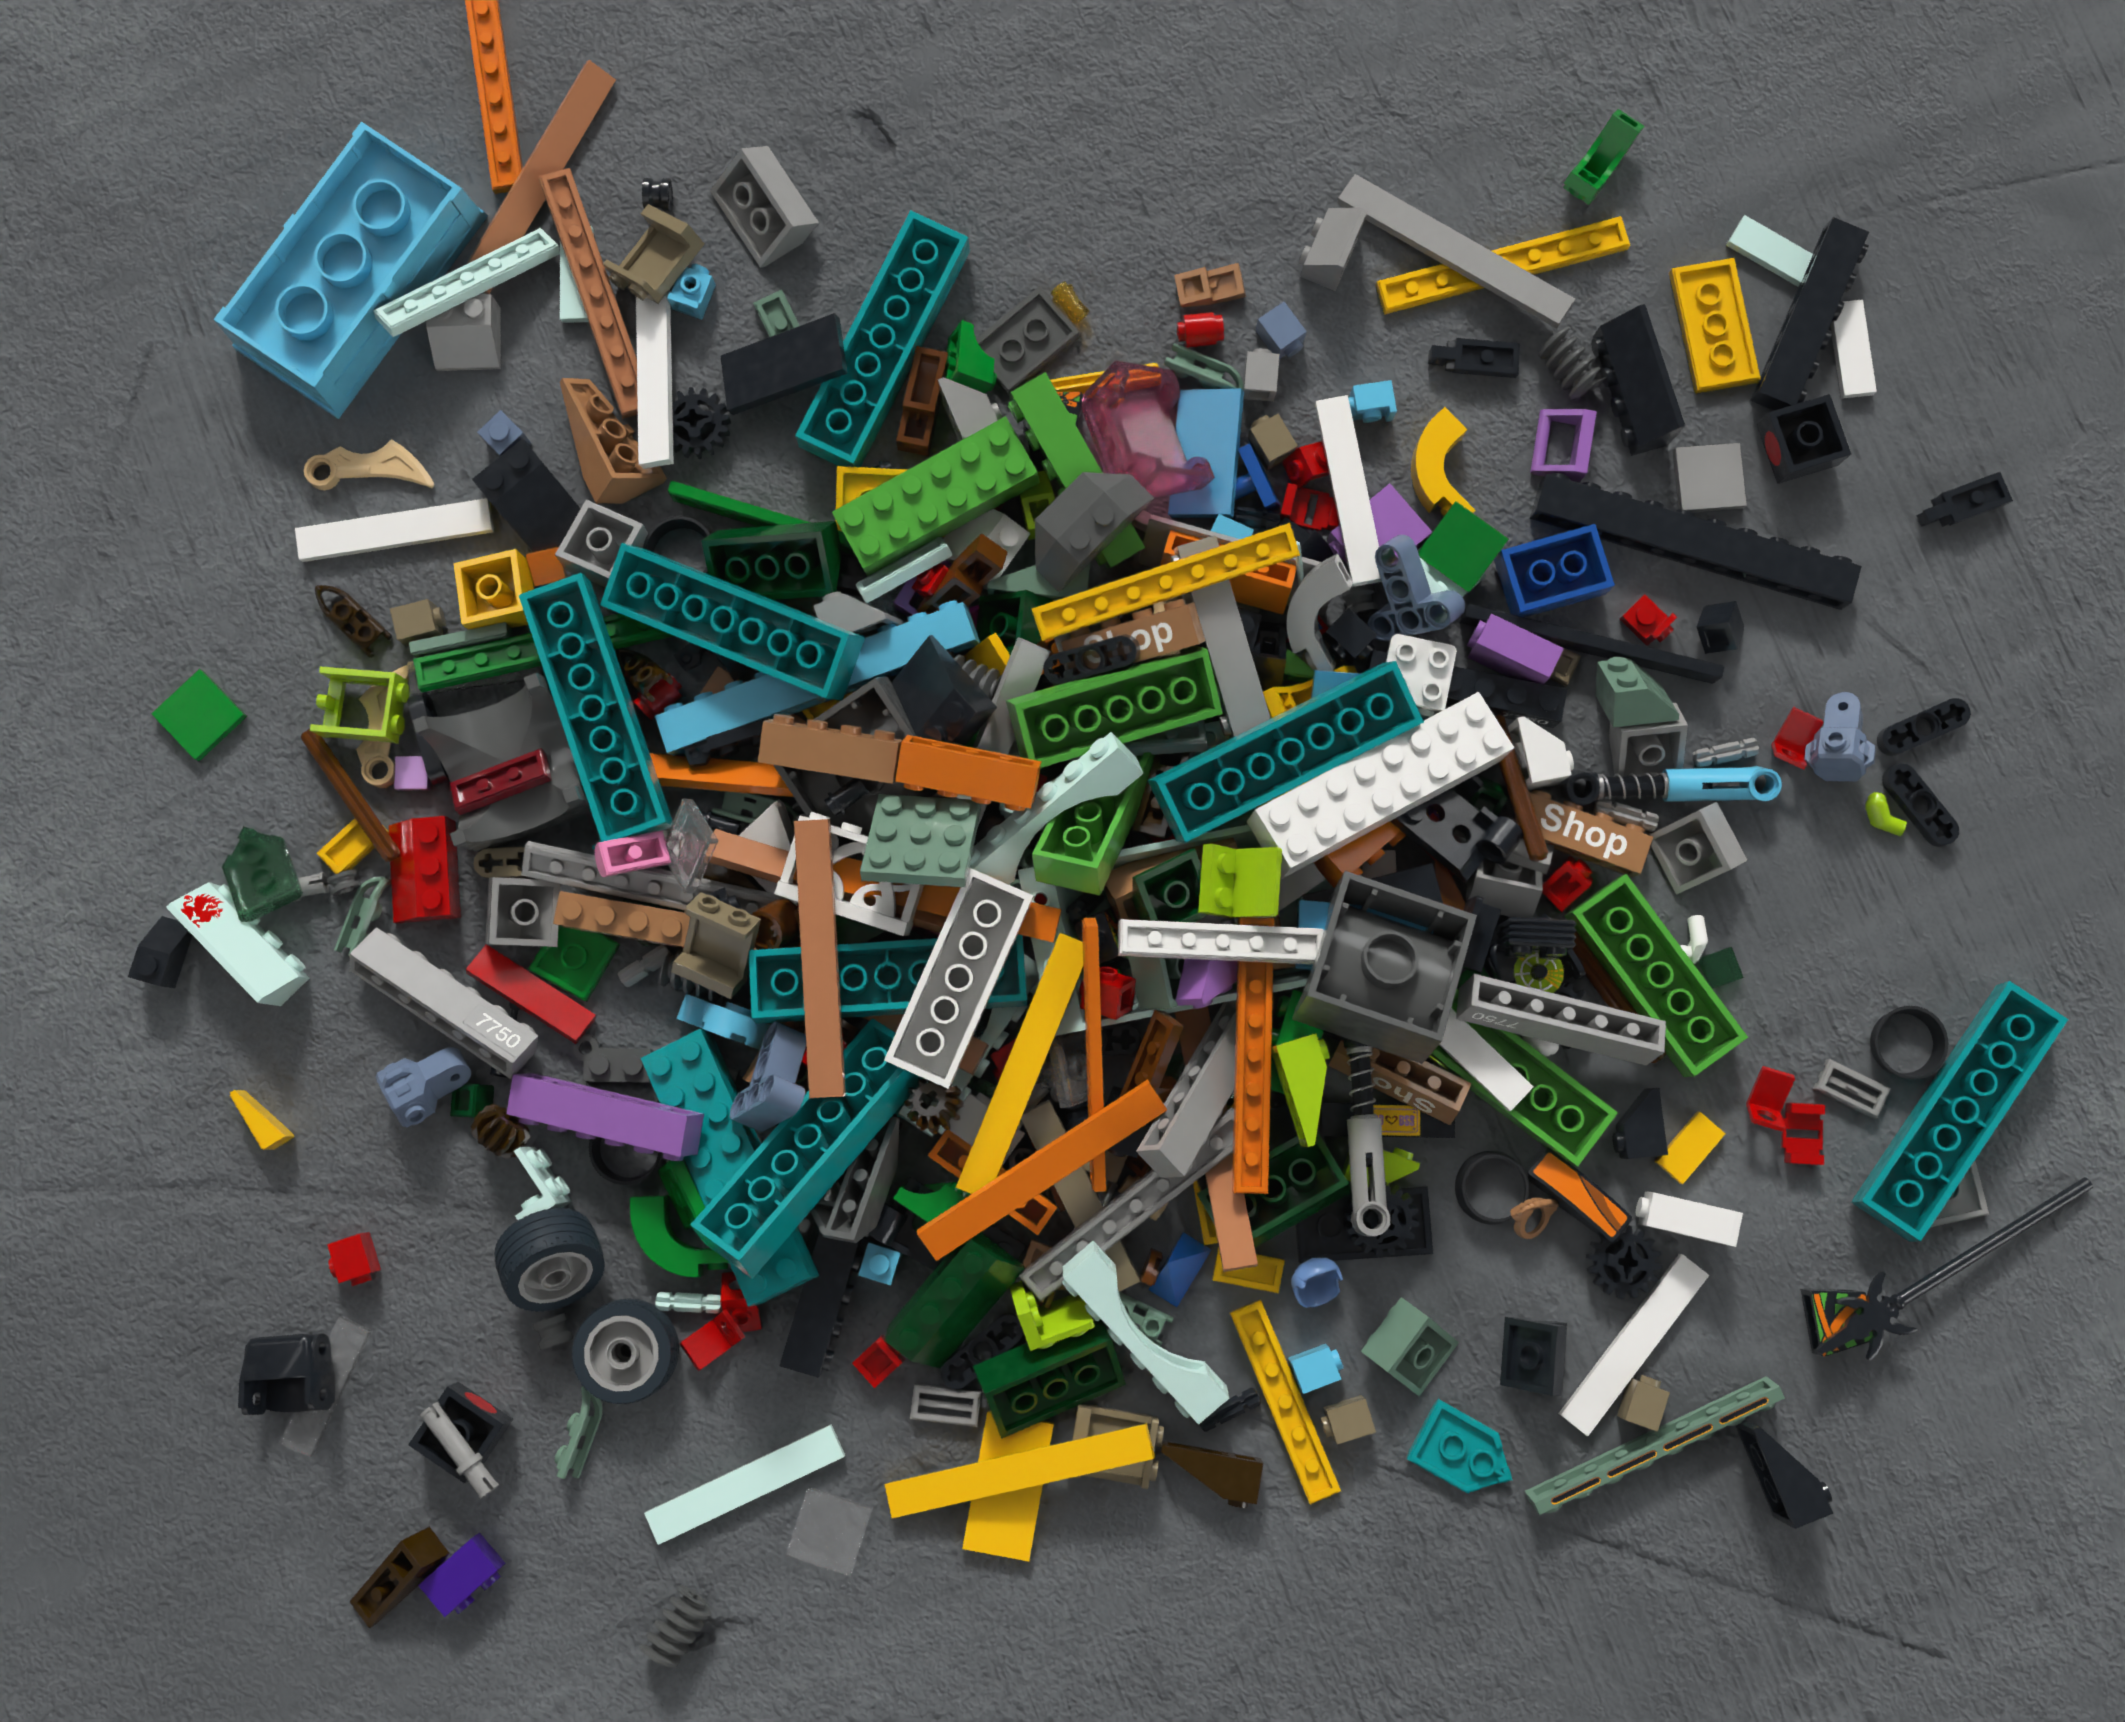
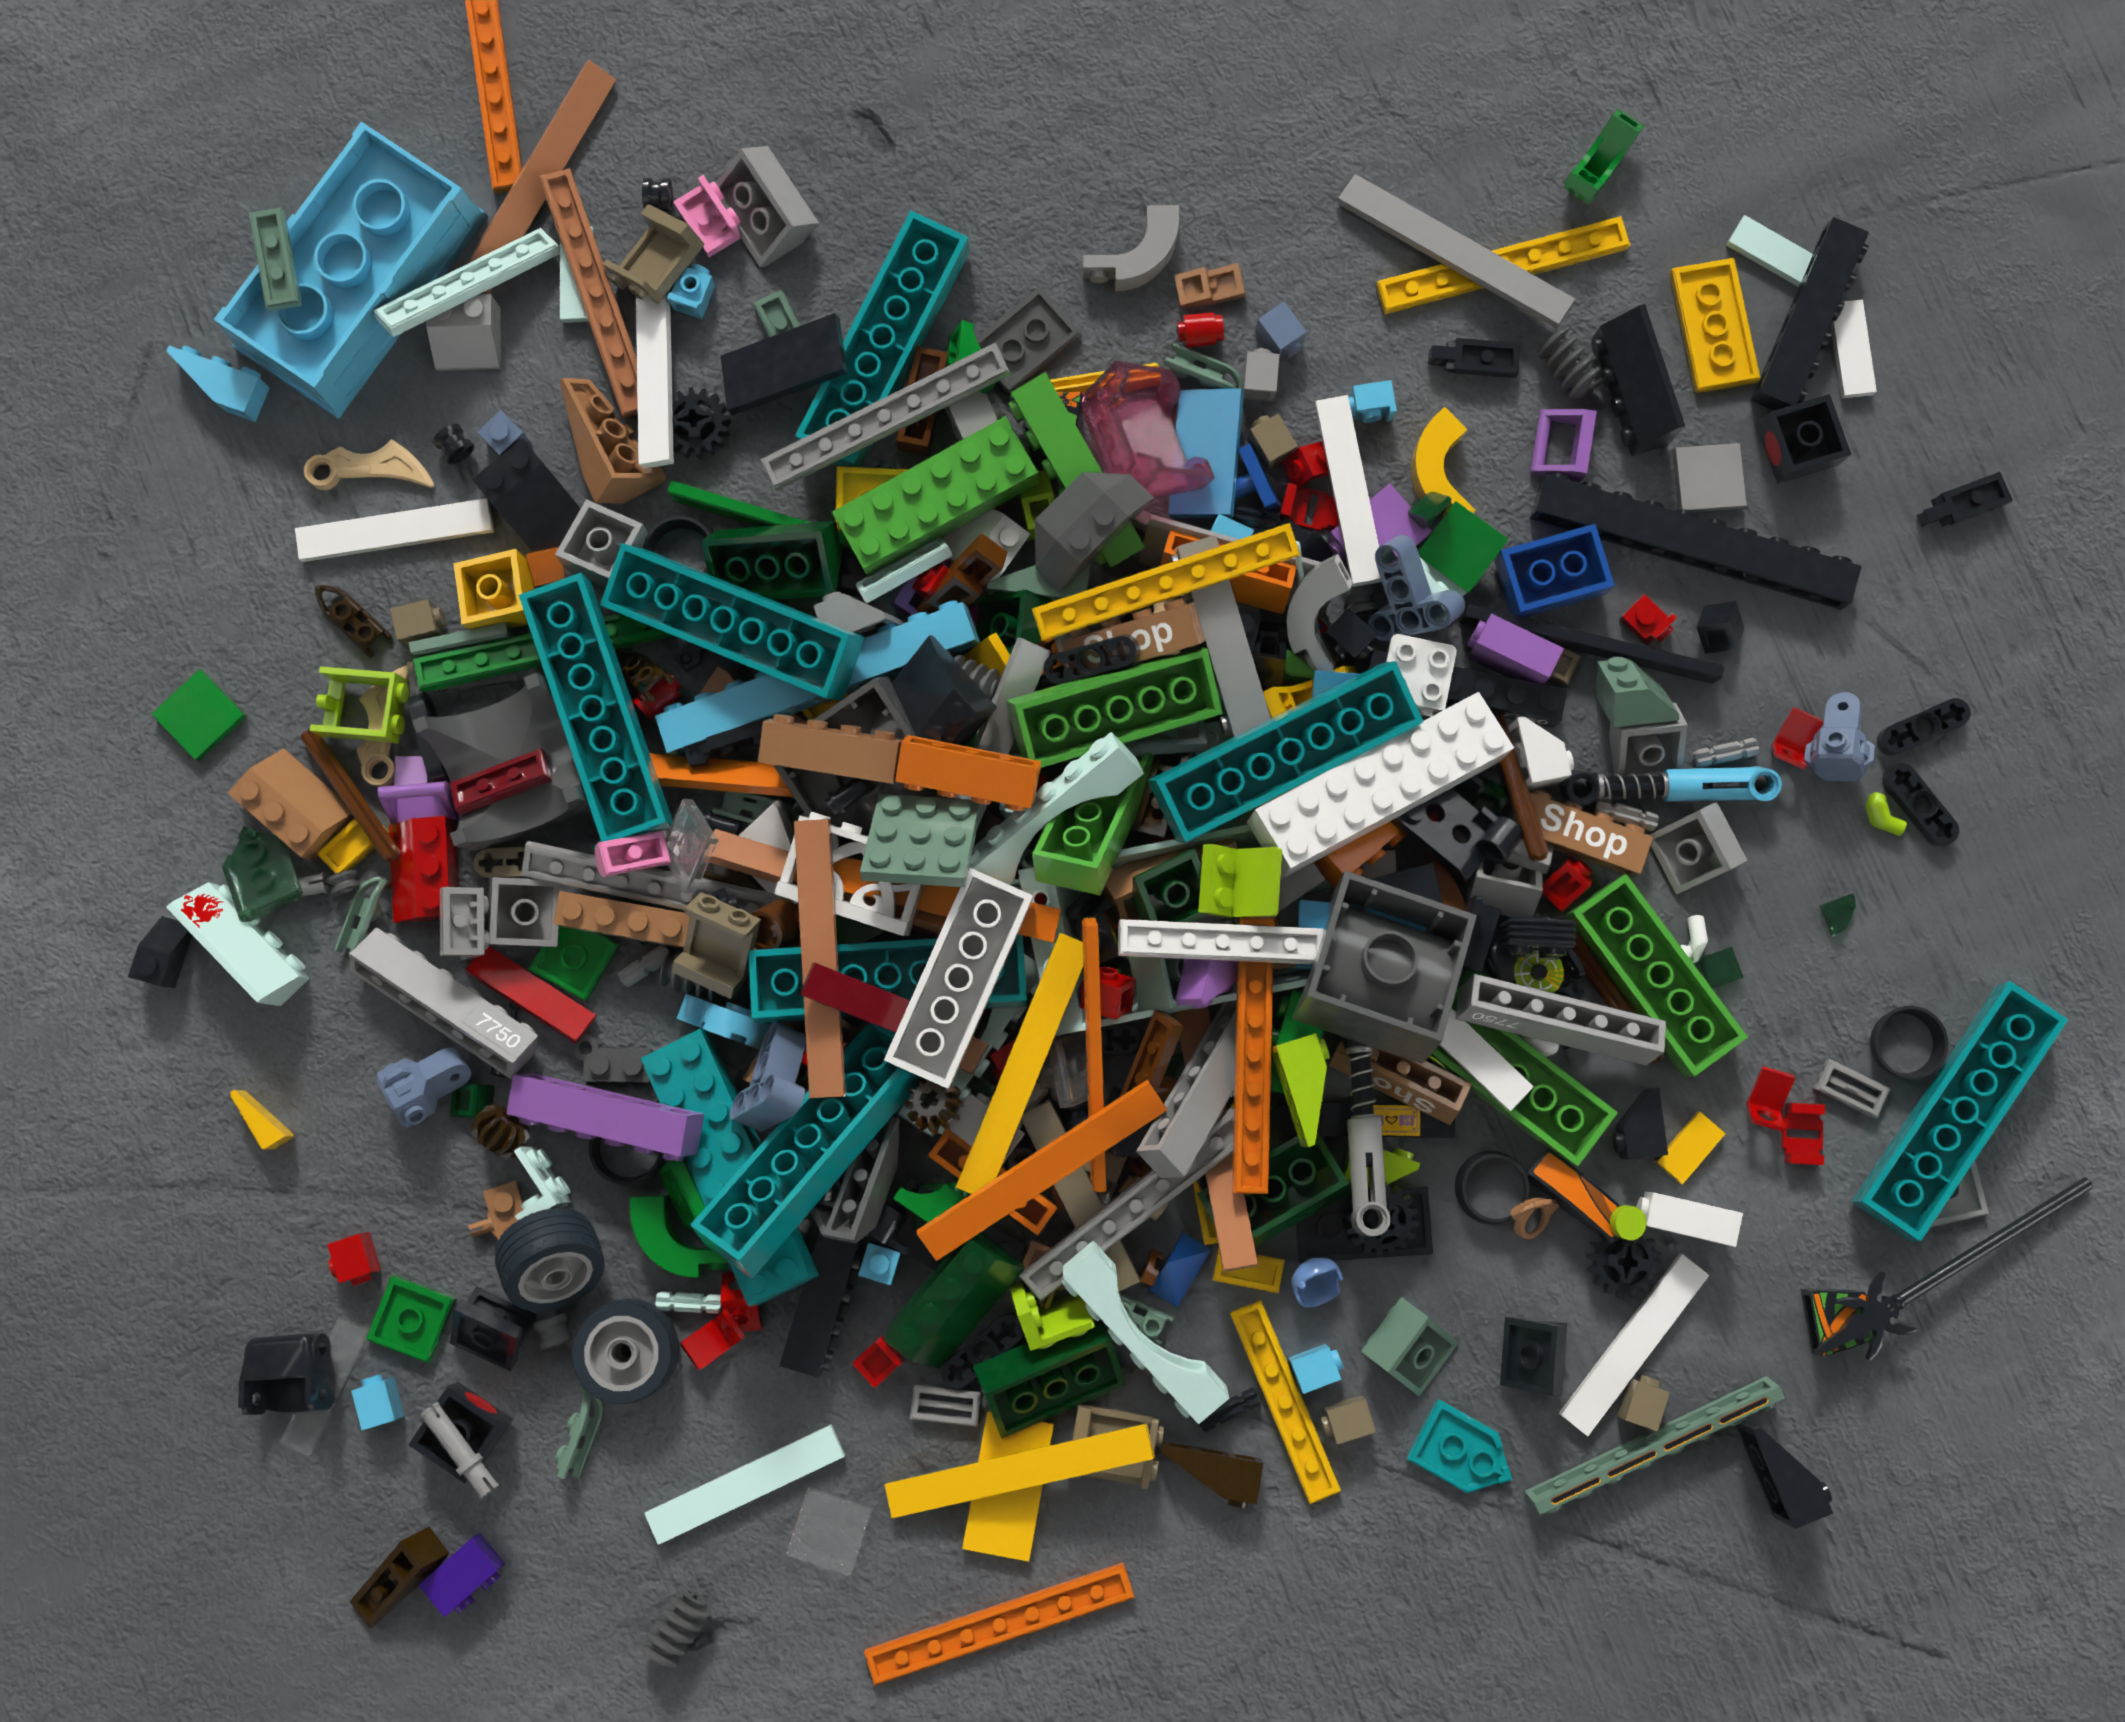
(231, 389): none -> medium azure slope
(275, 259): none -> sand green tile
(292, 803): none -> medium nougat slope
(377, 1401): none -> medium azure brick
(411, 1319): none -> green tile
(417, 801): none -> medium lavender tile
(453, 444): none -> black wheel
(463, 922): none -> light grey bracket
(491, 1328): none -> black bracket
(502, 1205): none -> medium nougat plate
(709, 217): none -> bright pink bracket
(854, 997): none -> dark red tile
(885, 416): none -> light grey tile
(998, 1623): none -> orange tile
(1070, 303): clear yellow pin -> none
(1144, 261): none -> light grey arch
(1332, 245): light grey slope -> none
(1429, 509): none -> dark green slope
(1628, 1222): none -> lime tile
(1838, 913): none -> clear green tile

